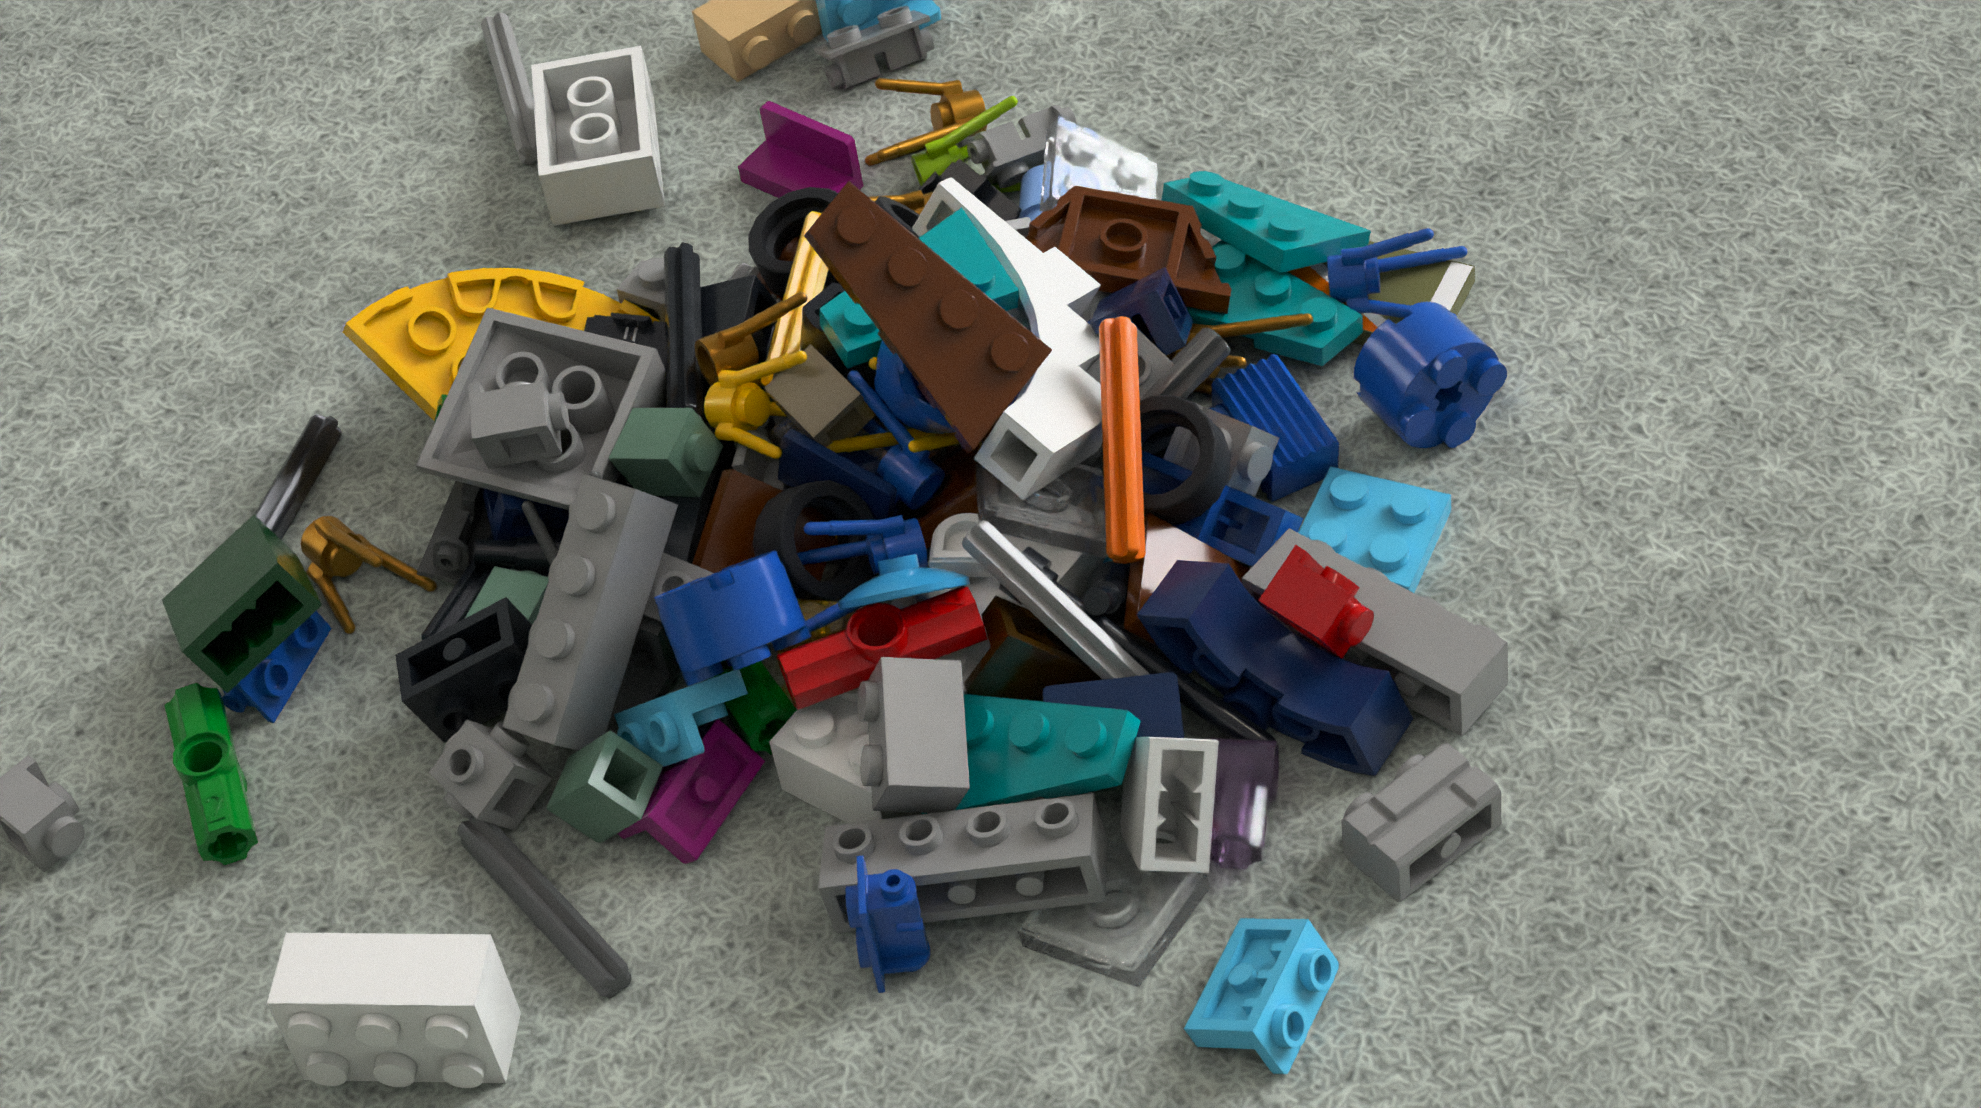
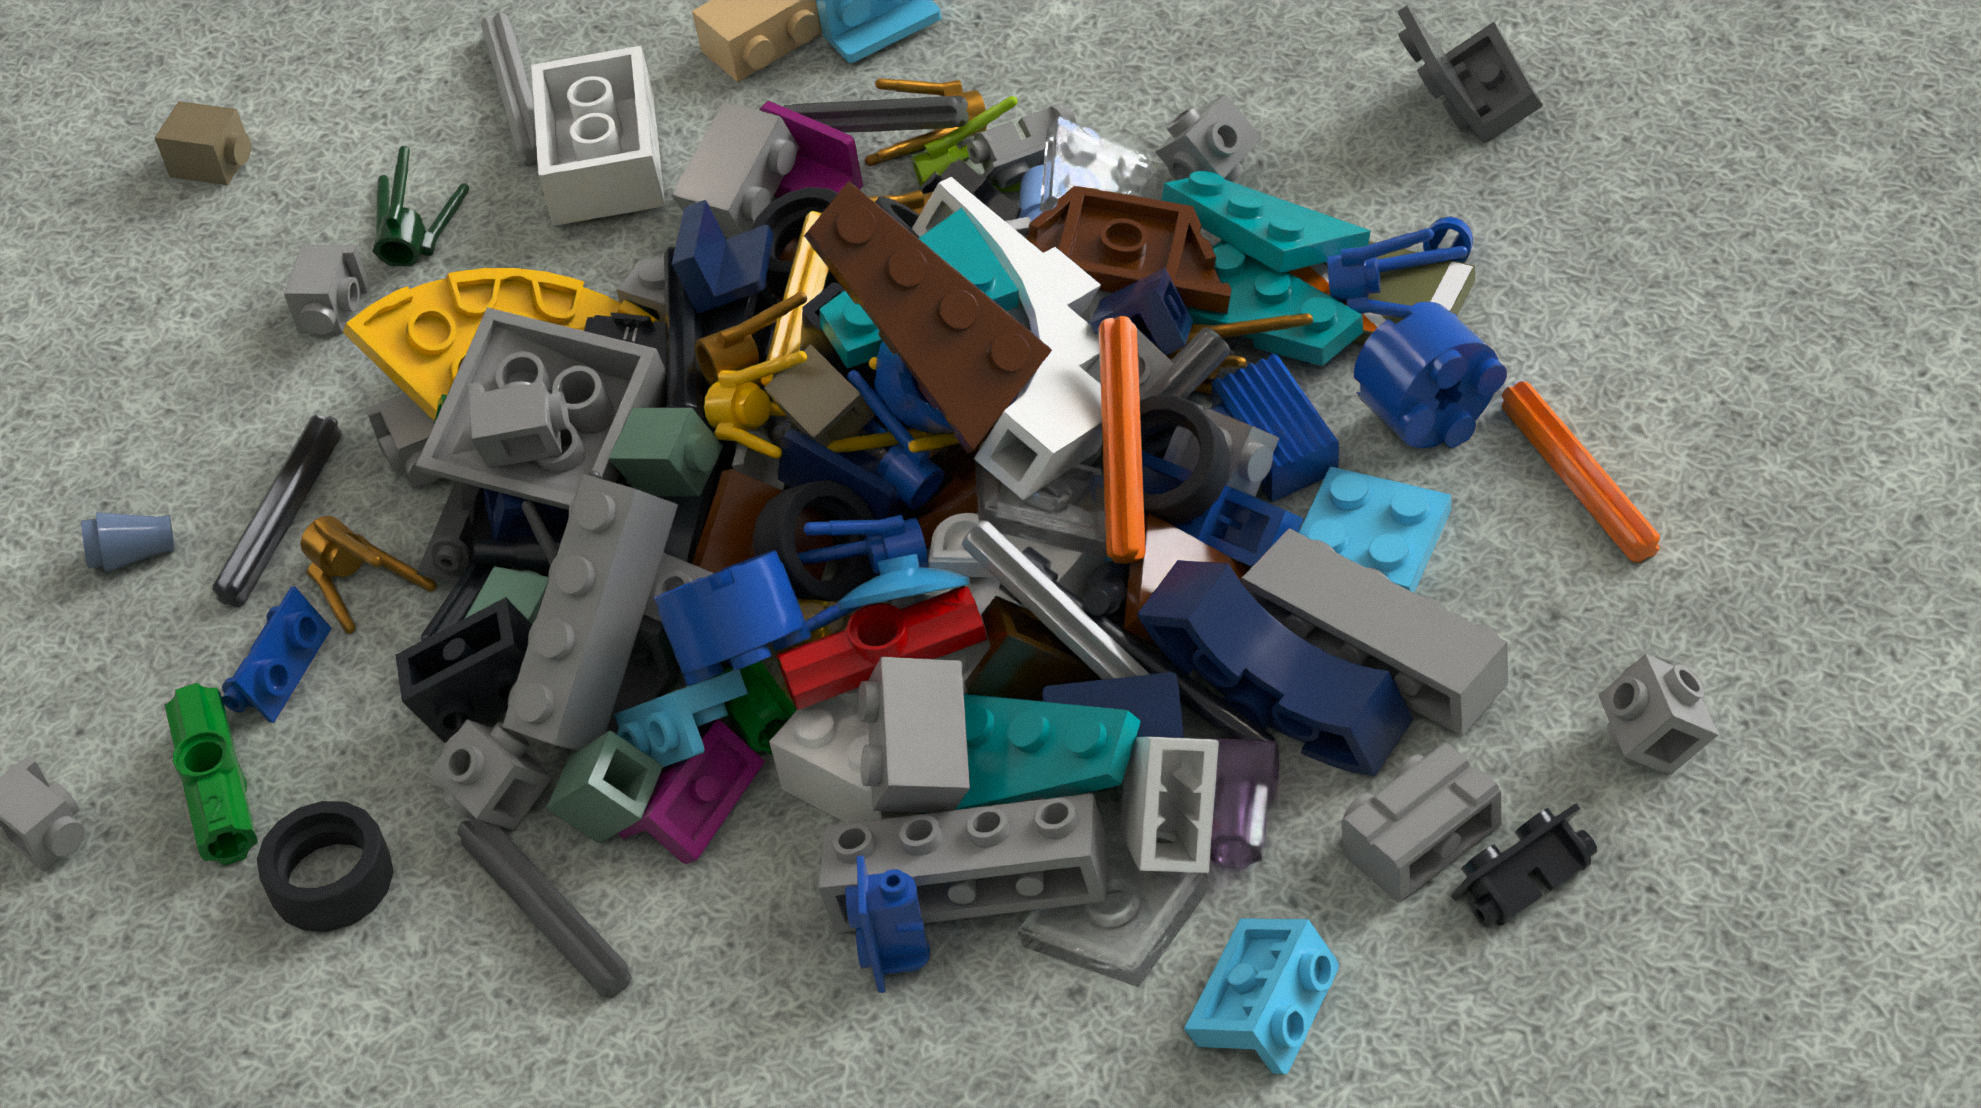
(123, 539): none -> sand blue cone
(203, 143): none -> dark tan brick
(240, 603): dark green brick -> none
(315, 828): none -> black tyre
(325, 287): none -> light grey brick
(395, 1008): white brick -> none
(399, 229): none -> dark green plant
(401, 435): none -> light grey brick
(716, 267): none -> dark blue panel
(738, 166): none -> light grey brick
(888, 114): none -> dark grey axle
(894, 36): light grey hinge -> none
(1208, 140): none -> light grey brick
(1317, 603): red brick -> none
(1440, 228): none -> blue hinge
(1478, 77): none -> dark grey bracket
(1502, 879): none -> black hinge
(1581, 472): none -> orange axle
(1658, 714): none -> light grey brick

